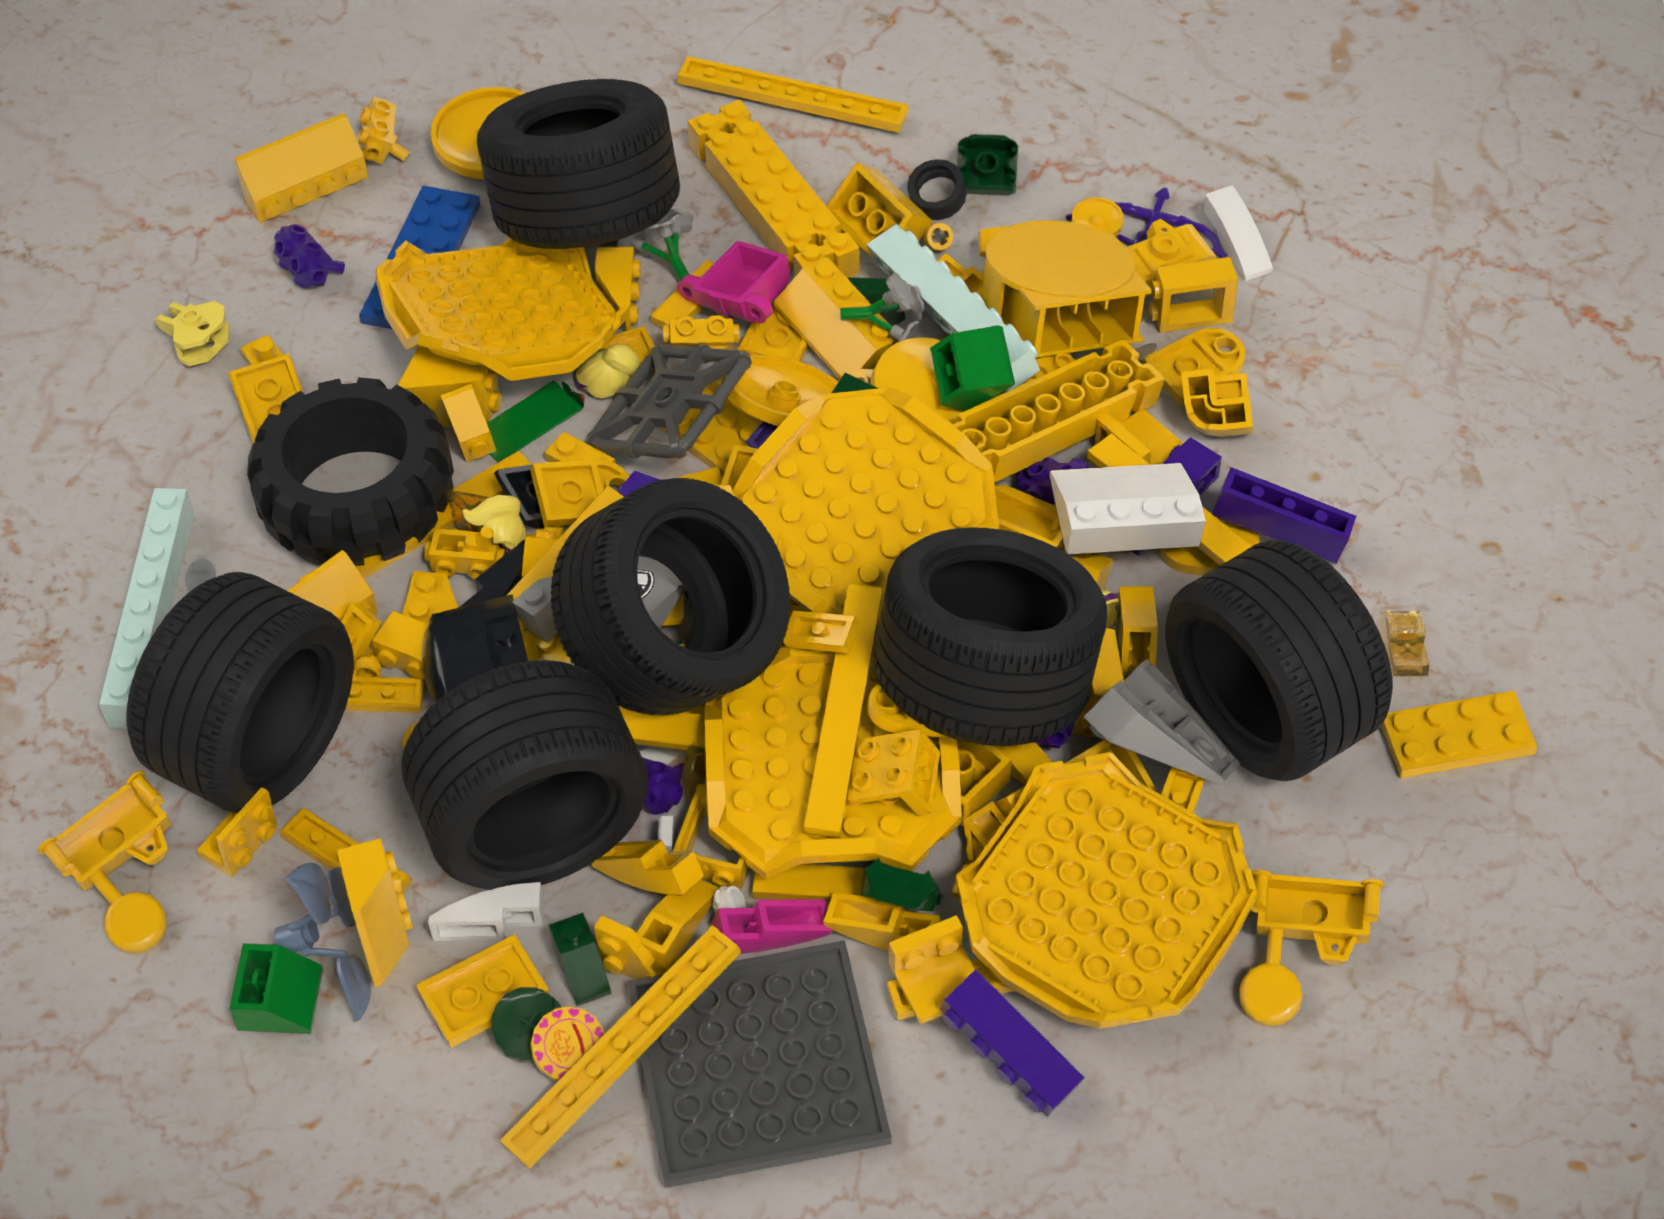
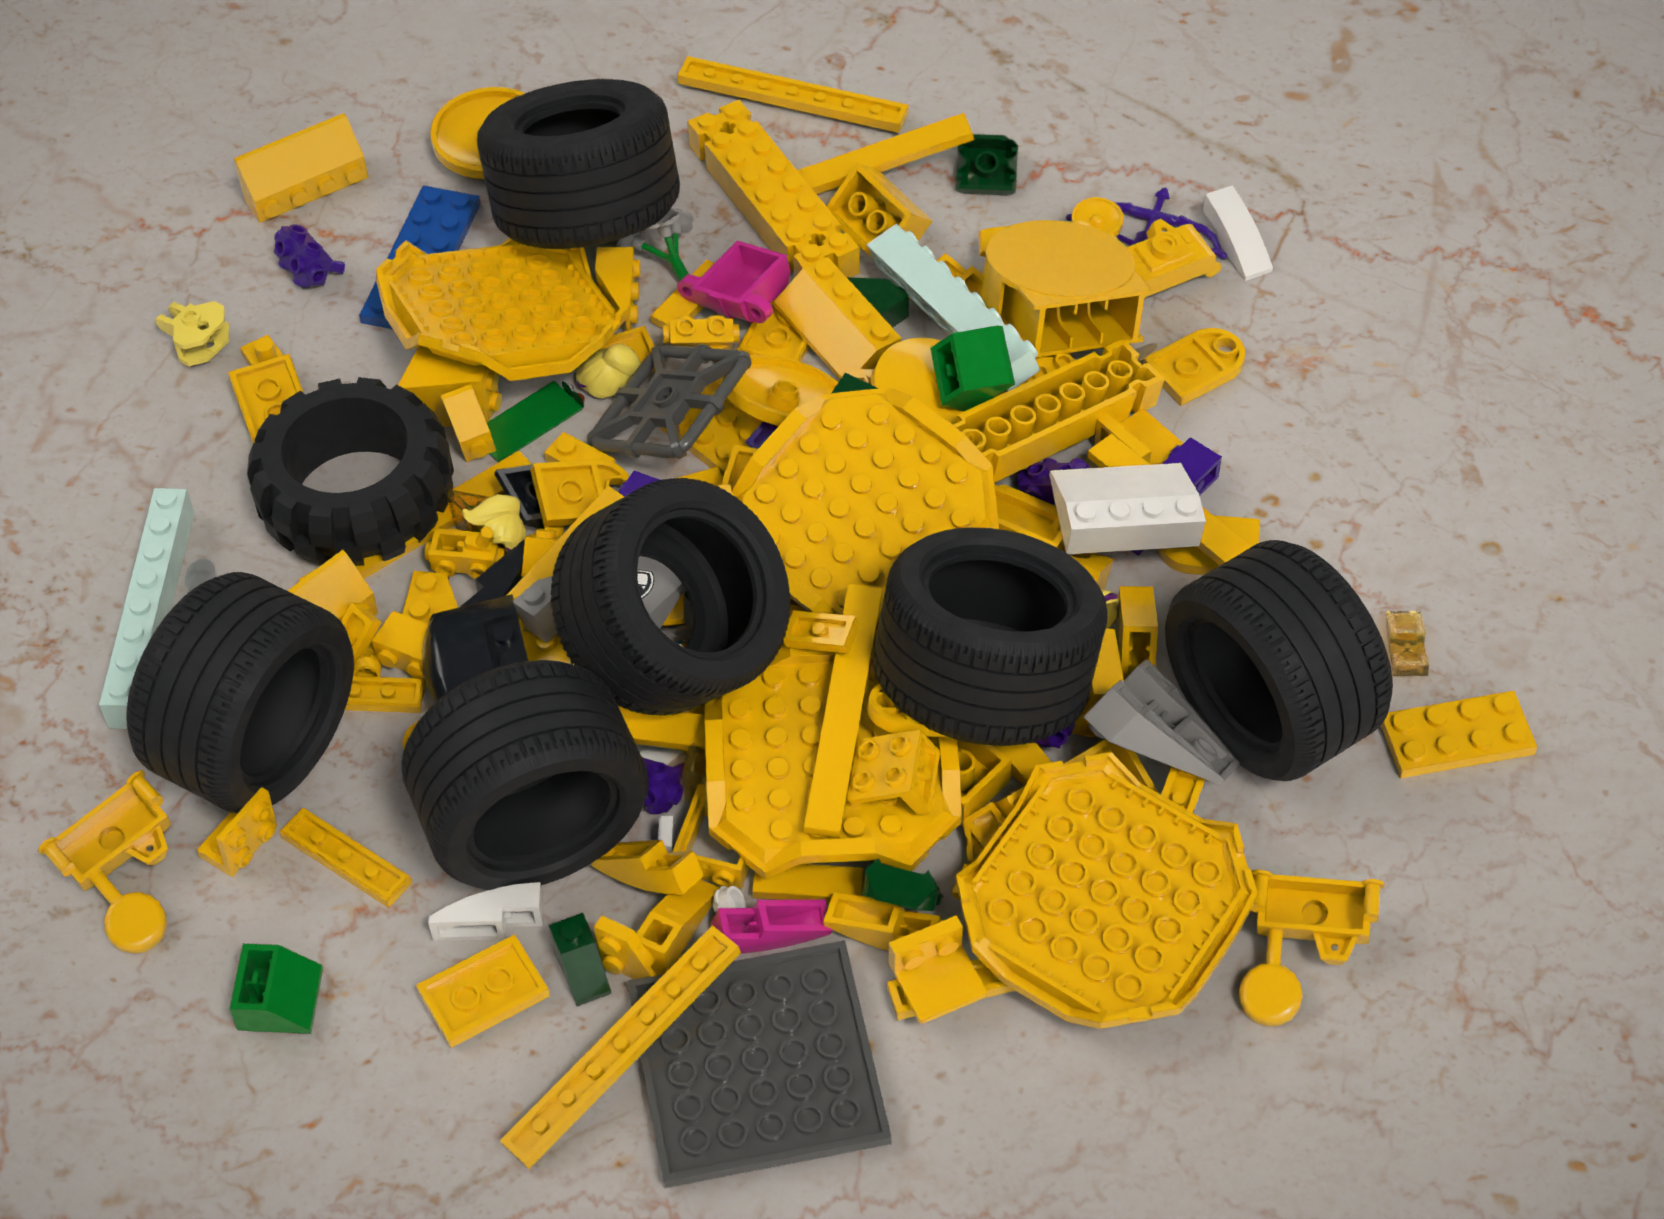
(300, 935): sand blue plant -> none
(376, 905): yellow slope -> none
(377, 132): yellow brick -> none
(516, 1019): dark green tile -> none
(563, 1040): yellow tile -> none
(890, 152): none -> yellow tile
(905, 298): light grey plant -> none
(934, 169): black tyre -> none
(936, 246): yellow bush -> none
(1010, 1043): dark purple brick -> none
(1190, 277): yellow window -> none
(1217, 403): yellow brick -> none
(1283, 514): dark purple brick -> none

